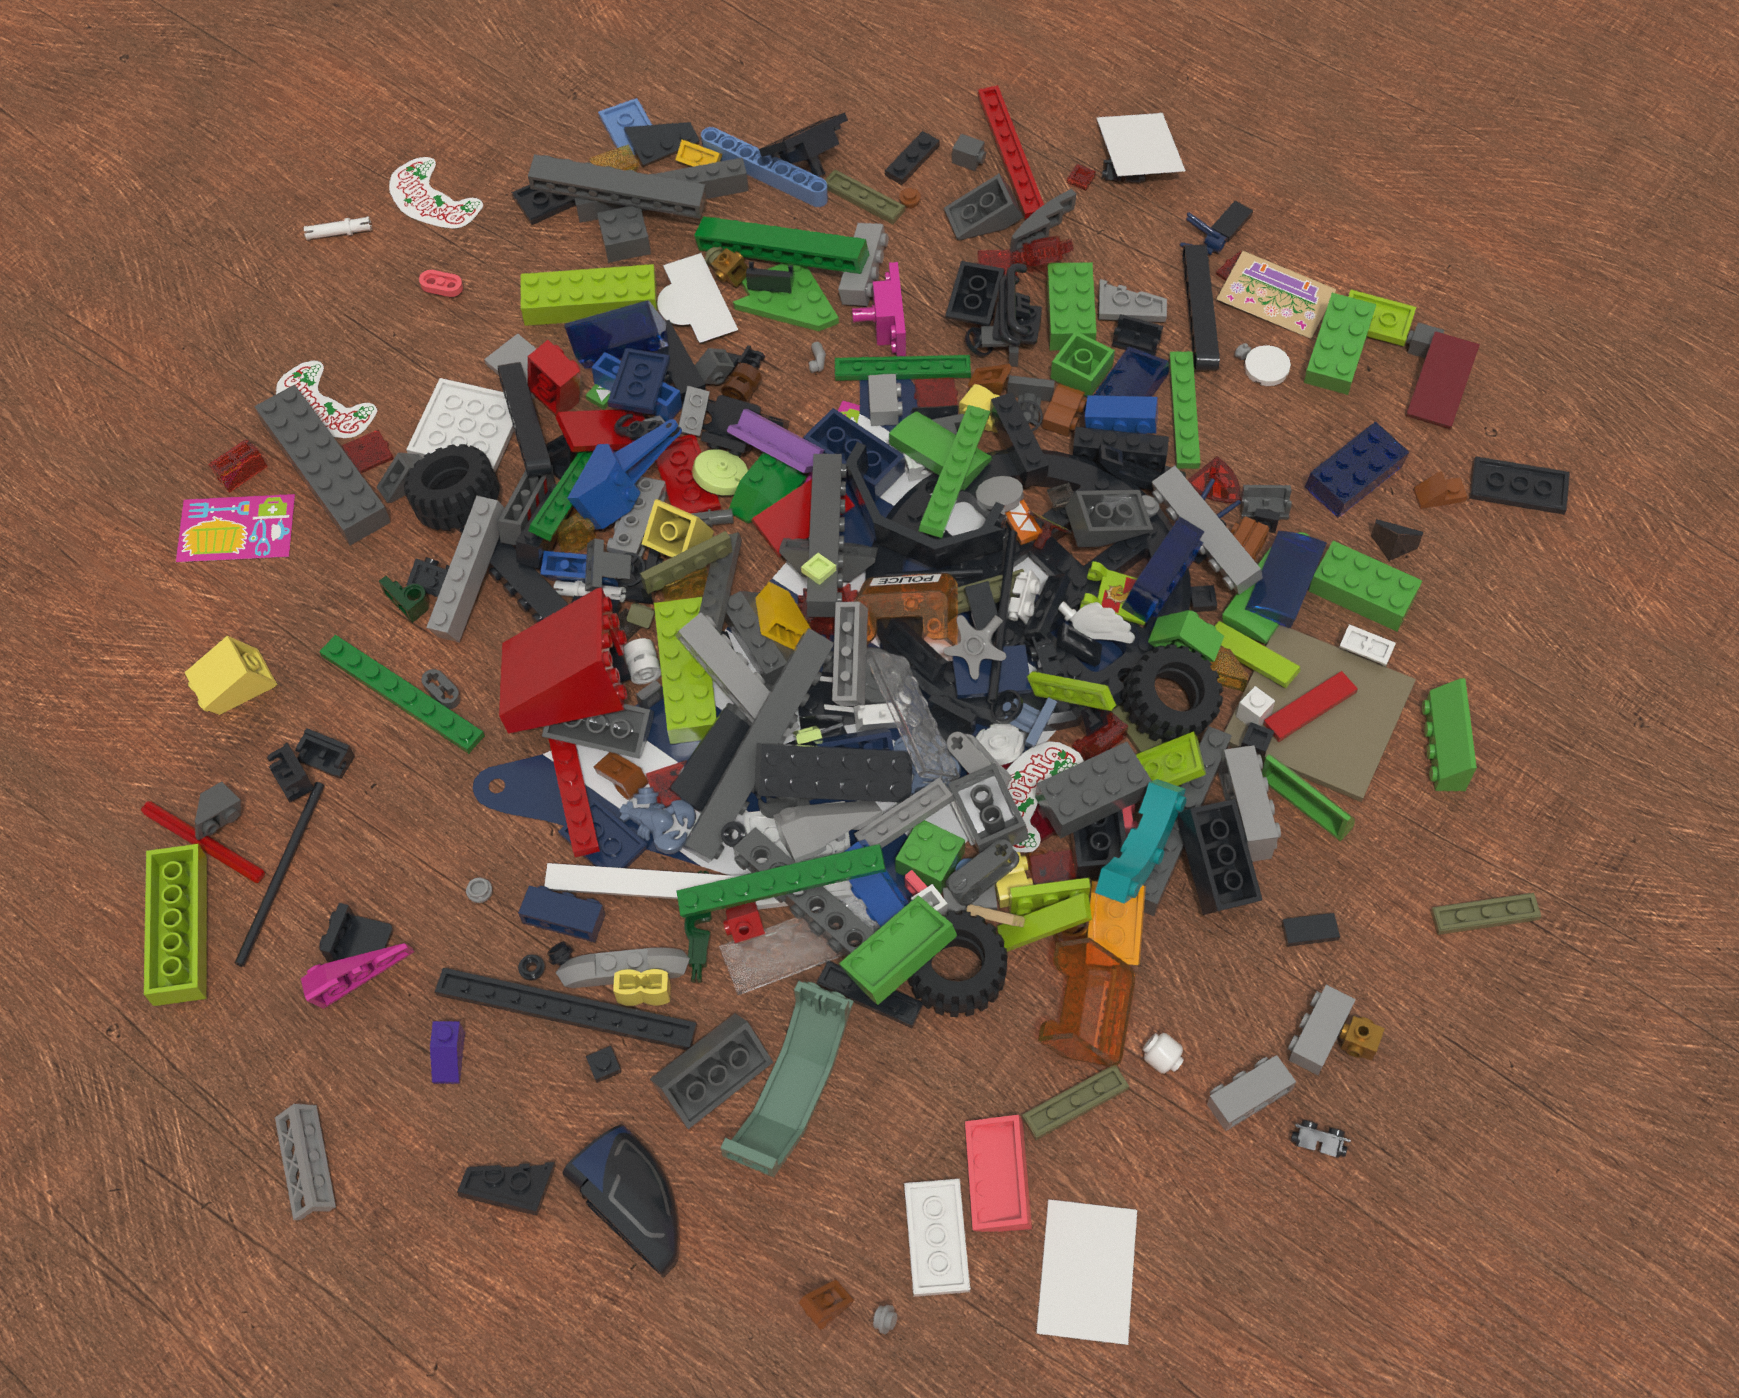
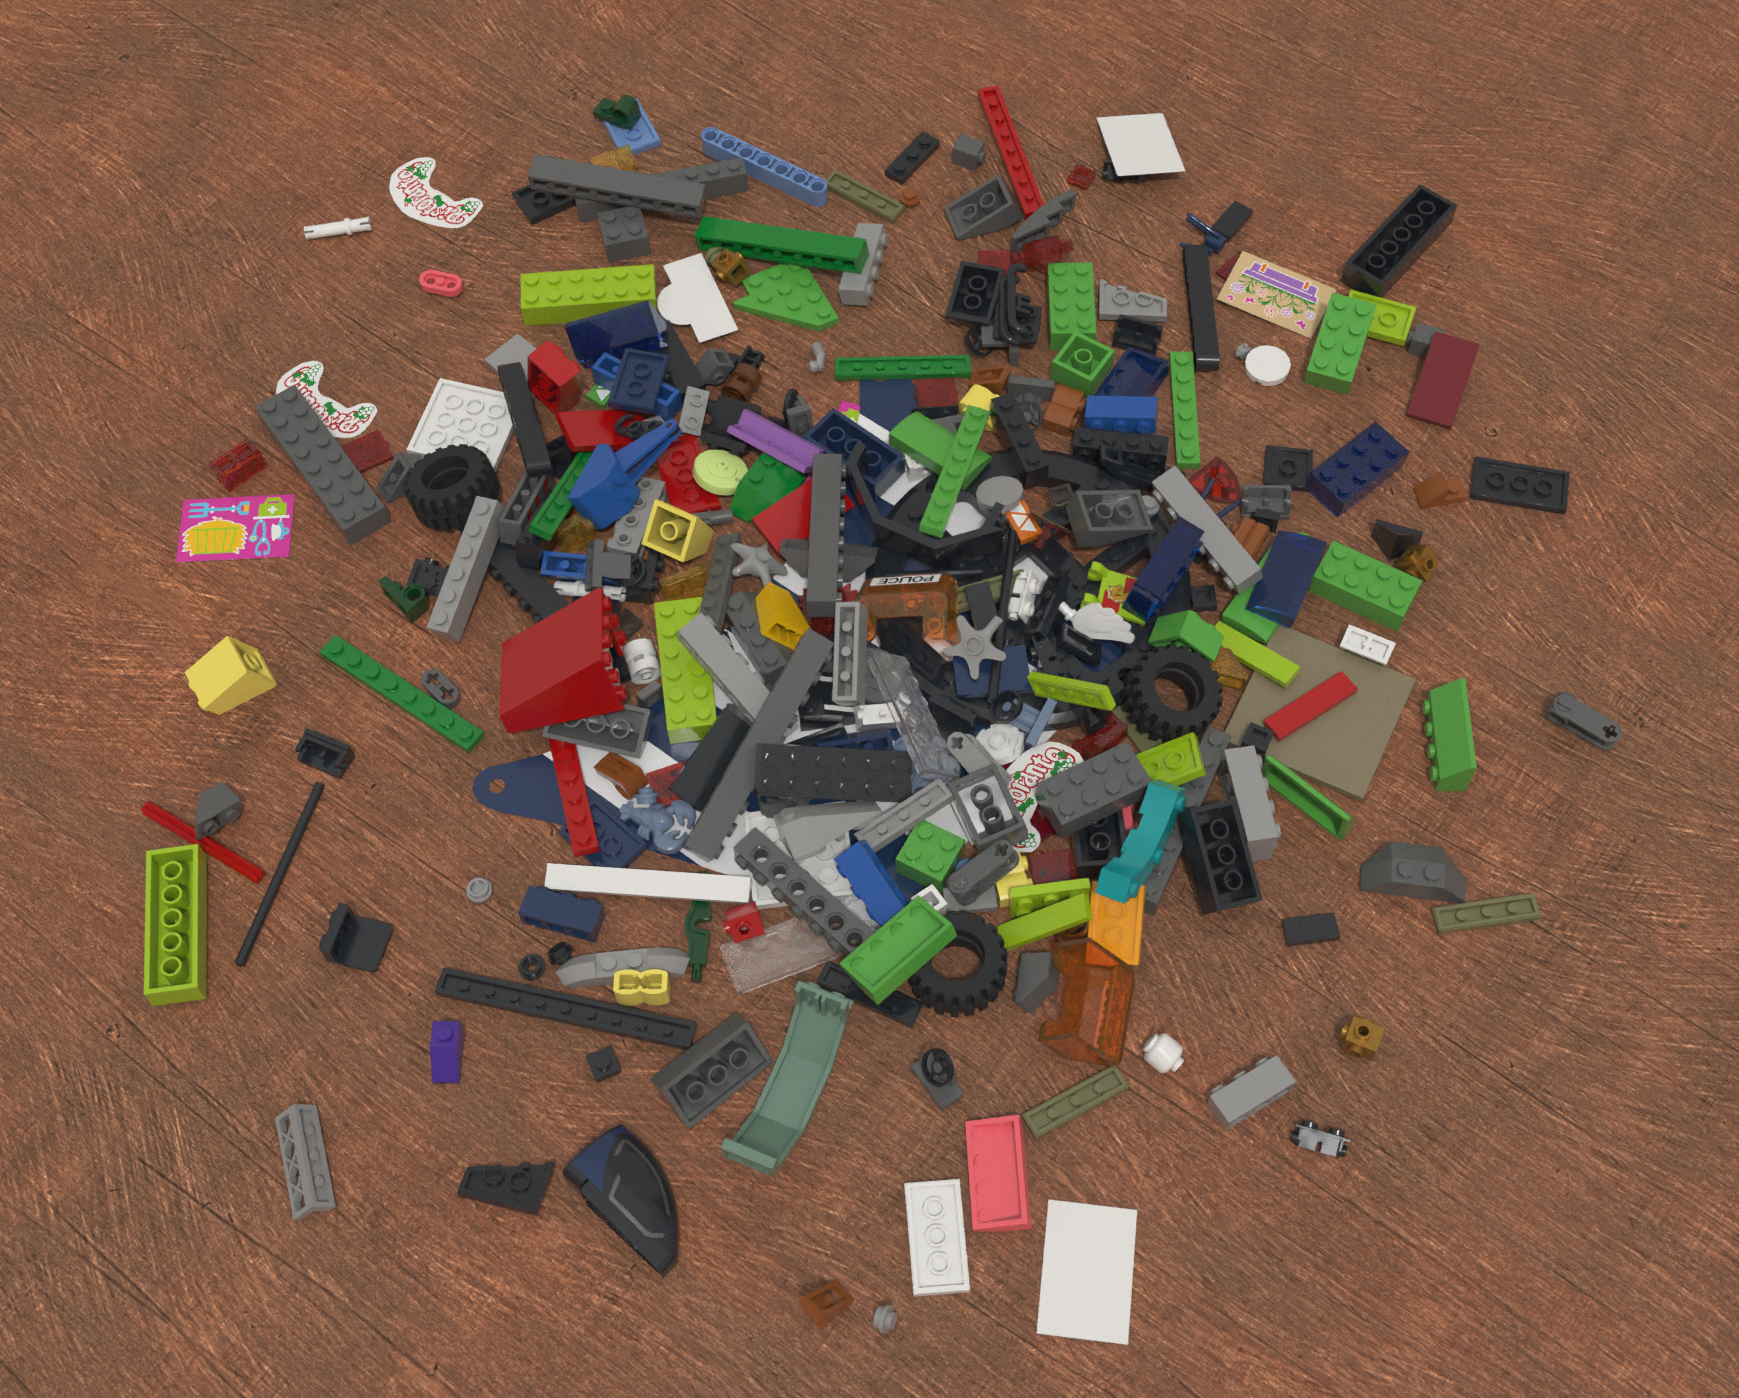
(289, 773): black hinge -> none
(335, 979): dark pink wedge -> none
(621, 113): none -> dark green plate
(641, 615): olive slope -> none
(659, 141): black wing -> none
(686, 562): olive plate -> none
(696, 155): yellow plate -> none
(727, 830): black plate -> none
(757, 562): none -> light grey animal
(770, 279): black hinge -> none
(781, 881): green plate -> none
(798, 413): none -> dark grey piece
(807, 143): black brick -> none
(807, 734): yellowish green tile -> none
(818, 568): yellowish green tile -> none
(883, 399): light grey brick -> none
(886, 312): dark pink brick -> none
(914, 883): coral tile -> none
(938, 1077): none -> dark grey piece
(995, 915): tan tile -> none
(1036, 980): none -> dark grey slope
(1255, 707): white brick -> none
(1287, 467): none -> black tile
(1320, 1029): light grey brick -> none
(1399, 242): none -> black brick
(1413, 873): none -> dark grey wedge
(1418, 562): none -> pearl gold brick
(1583, 721): none -> dark grey piece

